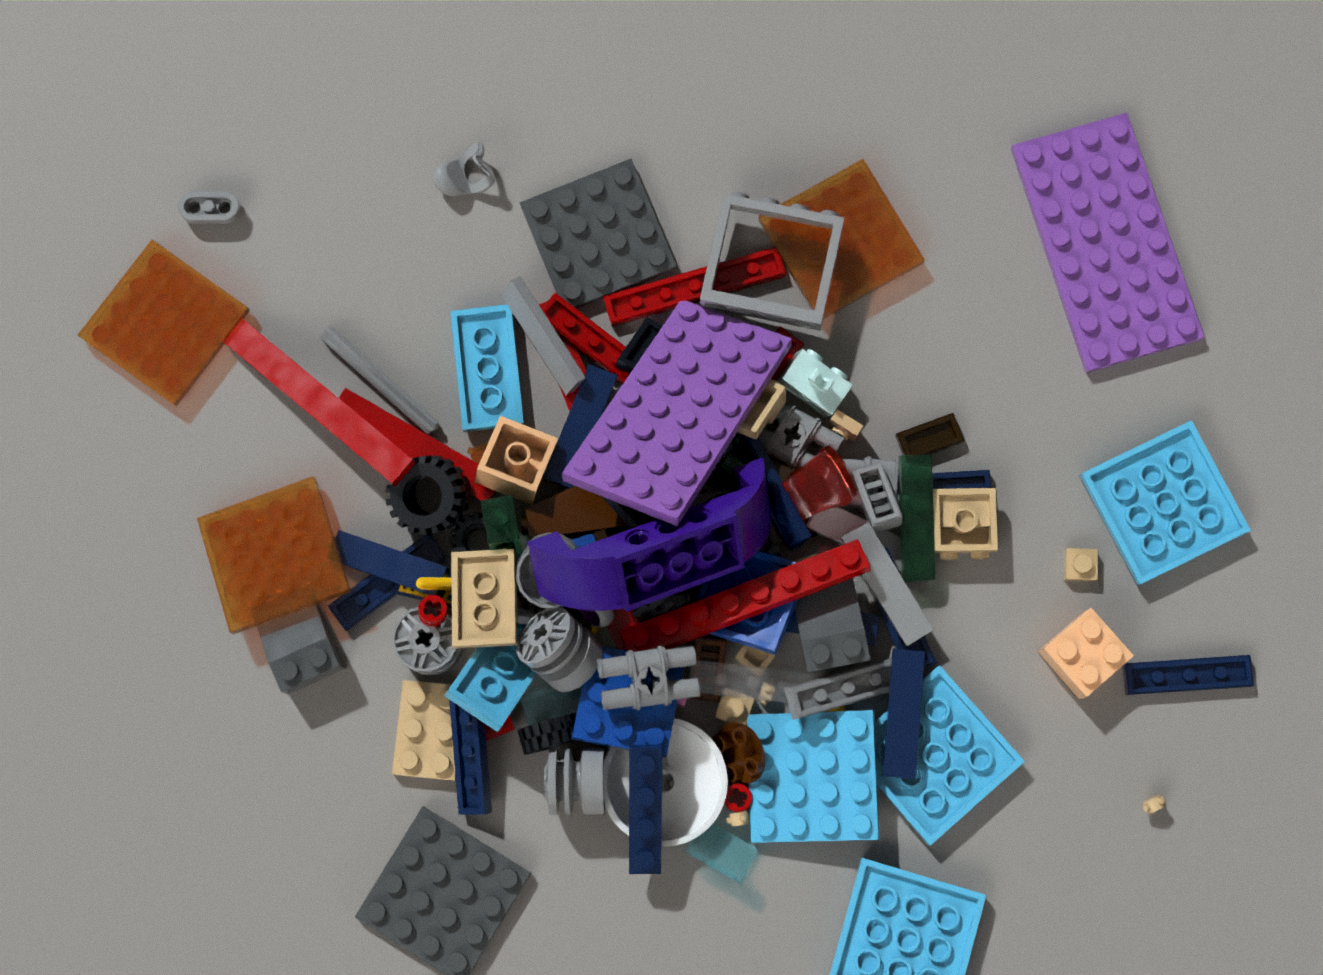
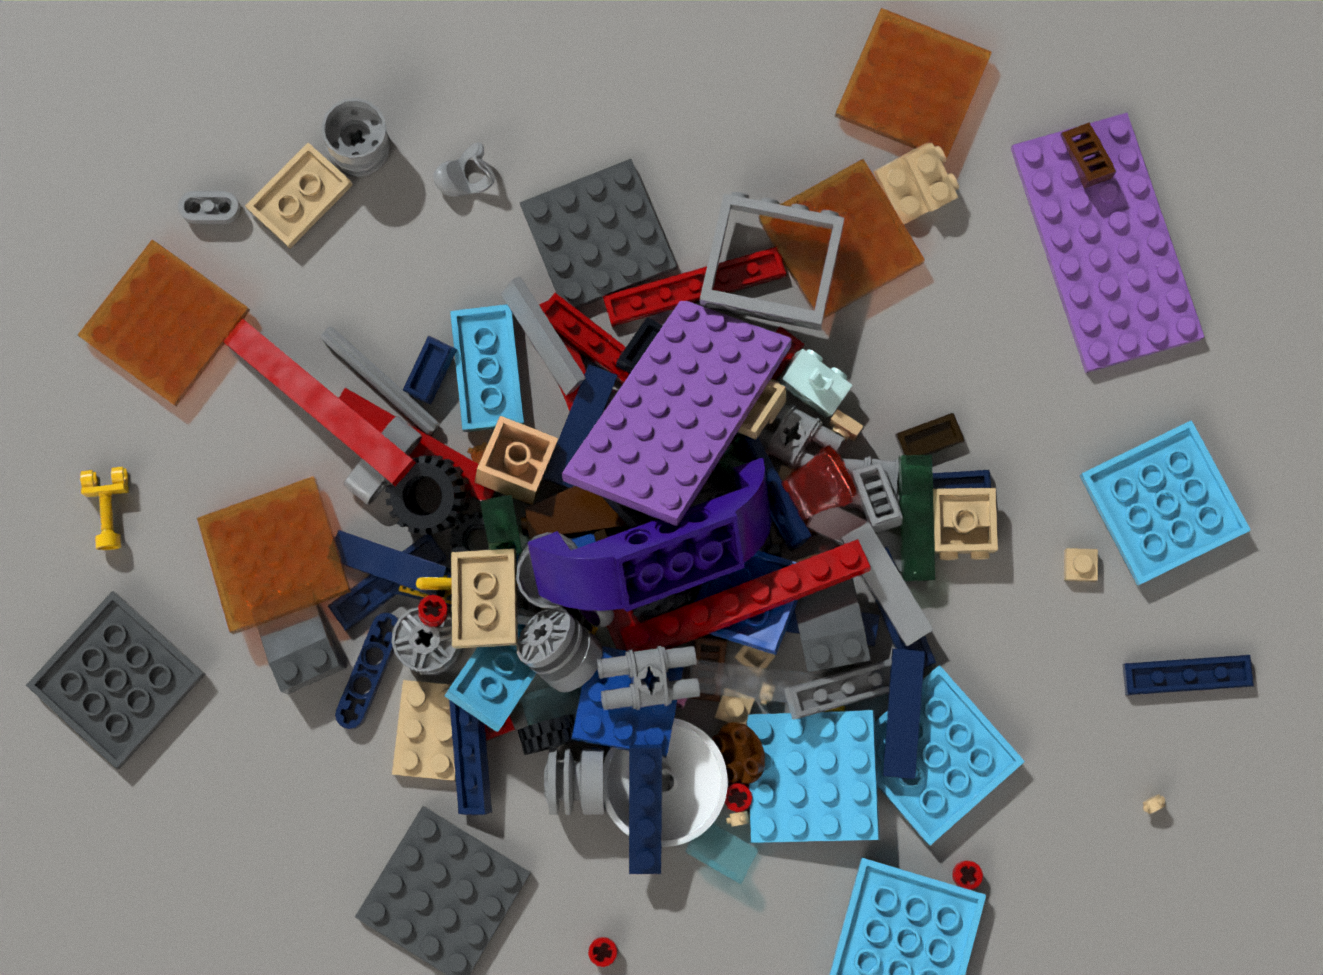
(107, 538): none -> yellow bar
(115, 680): none -> dark grey plate
(299, 195): none -> tan plate
(350, 123): none -> light grey wheel
(364, 479): none -> light grey beam
(364, 669): none -> dark blue beam
(429, 369): none -> dark blue tile
(607, 960): none -> red bush
(912, 83): none -> clear orange plate
(917, 182): none -> tan plate
(977, 874): none -> red bush
(1085, 653): light nougat brick -> none
(1086, 176): none -> reddish brown slope

